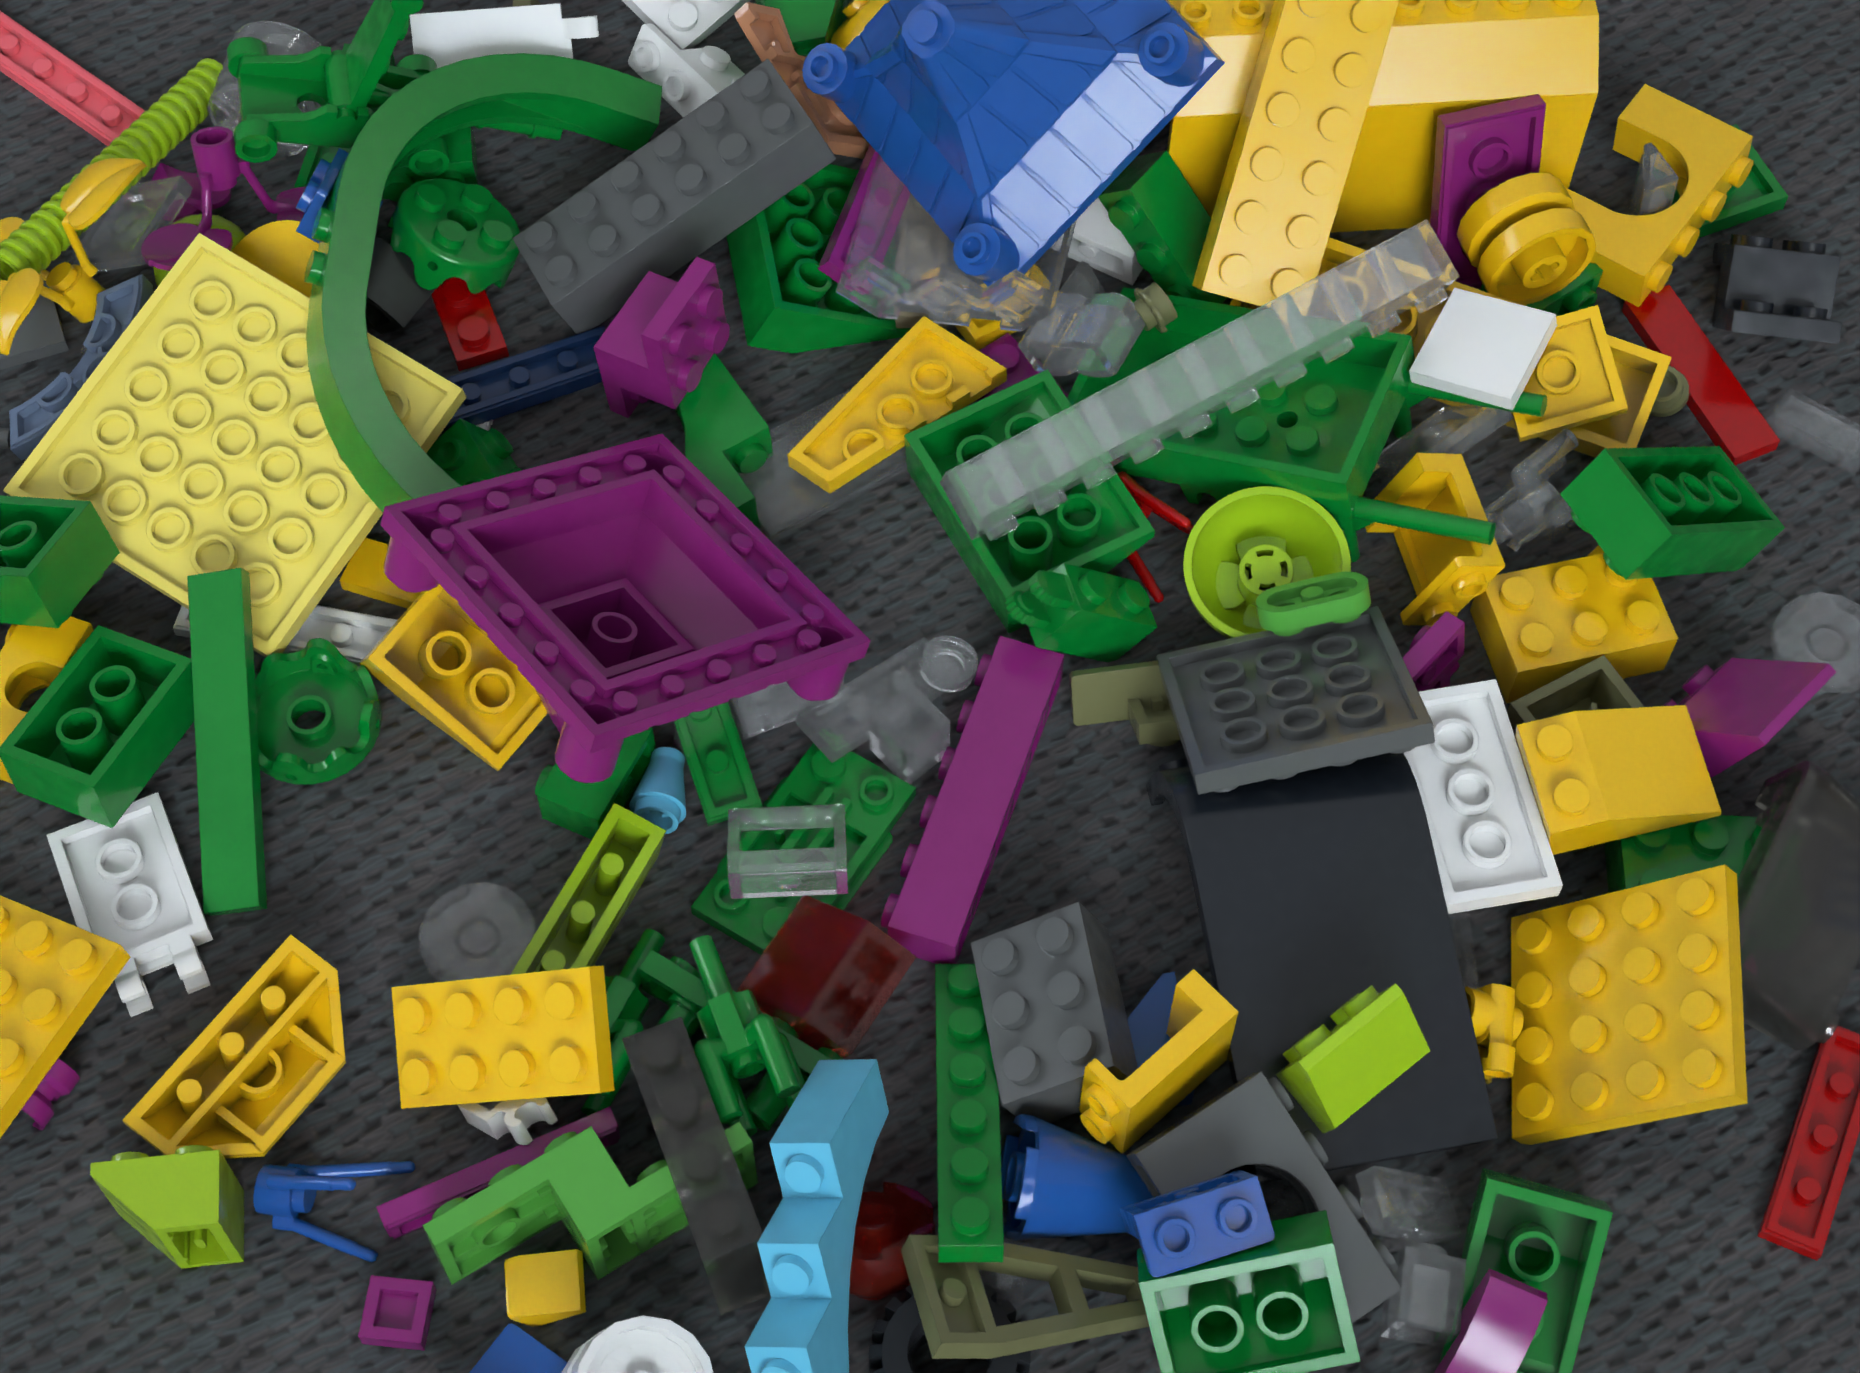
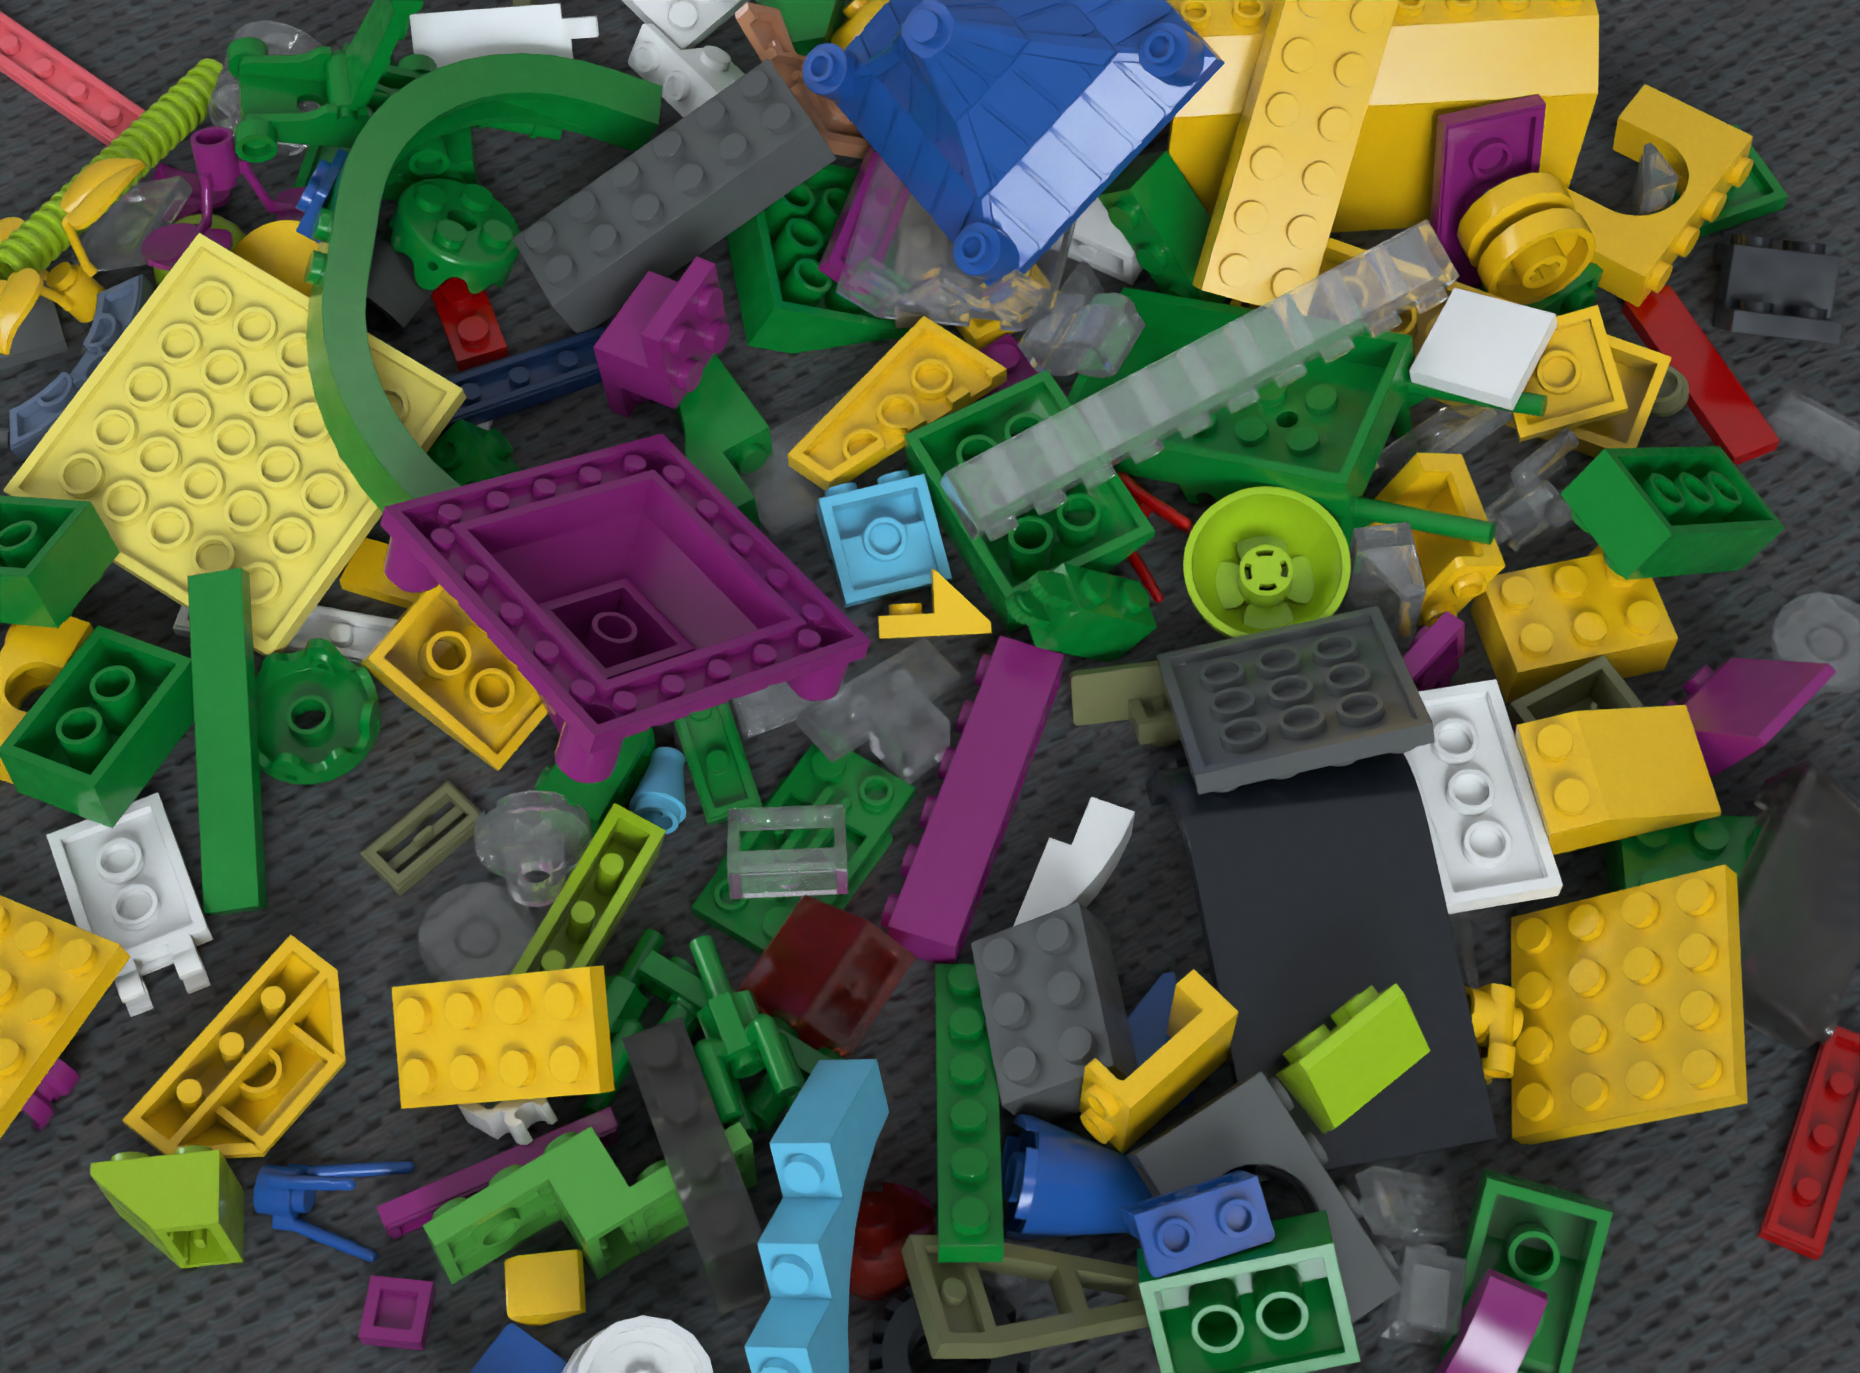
(436, 853): none -> olive tile
(533, 840): none -> clear tile
(882, 537): none -> medium azure plate
(948, 663): clear tile -> none
(950, 615): none -> yellow slope
(1081, 869): none -> white slope
(1154, 307): olive plate -> none
(1313, 602): bright green plate -> none
(1387, 576): none -> clear tile

